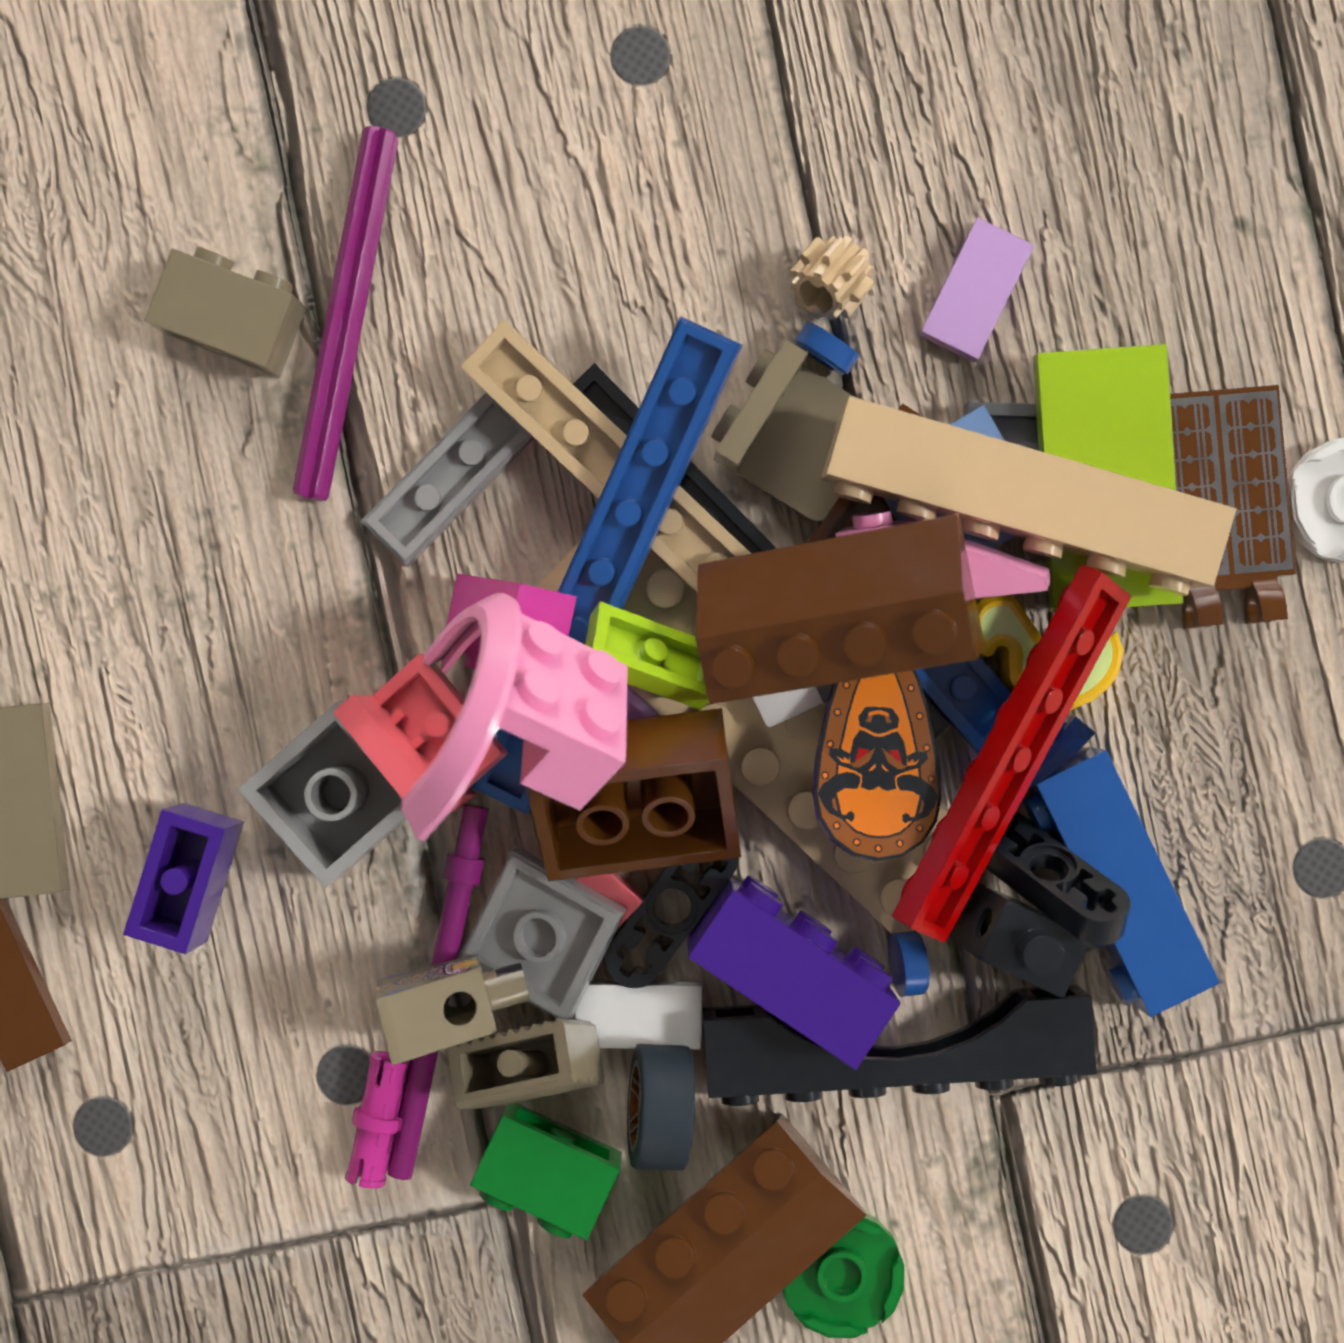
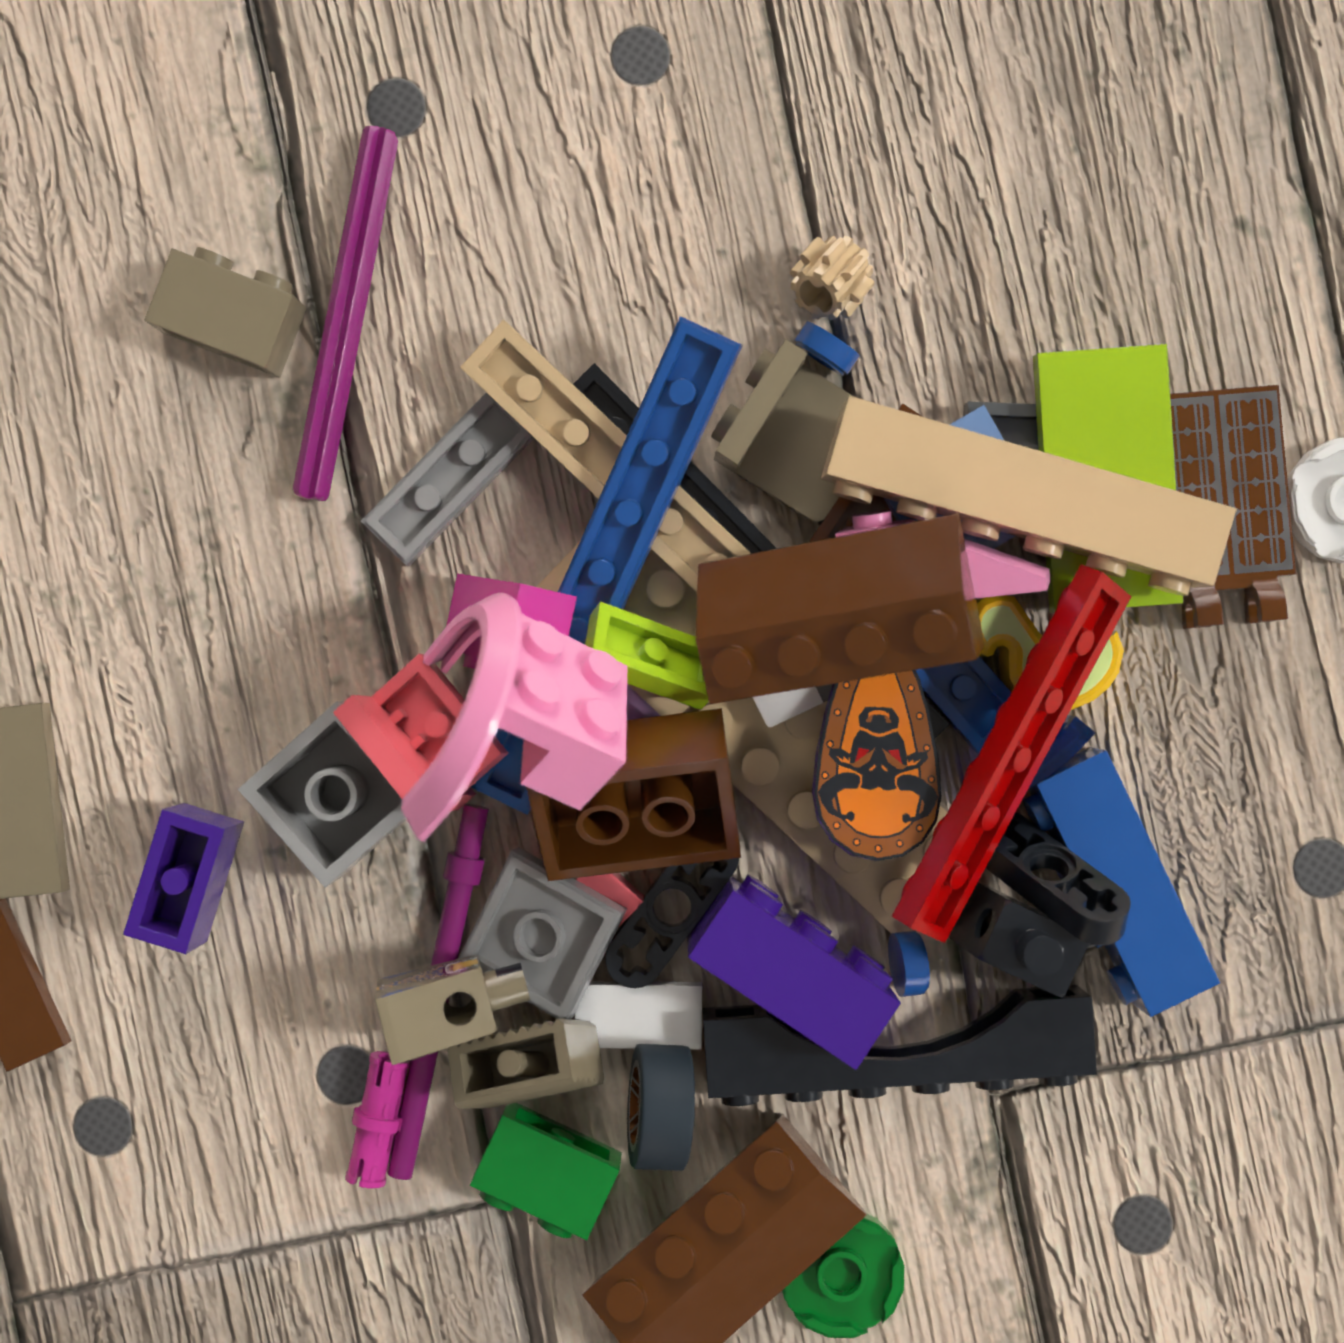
(976, 290): lavender tile -> none

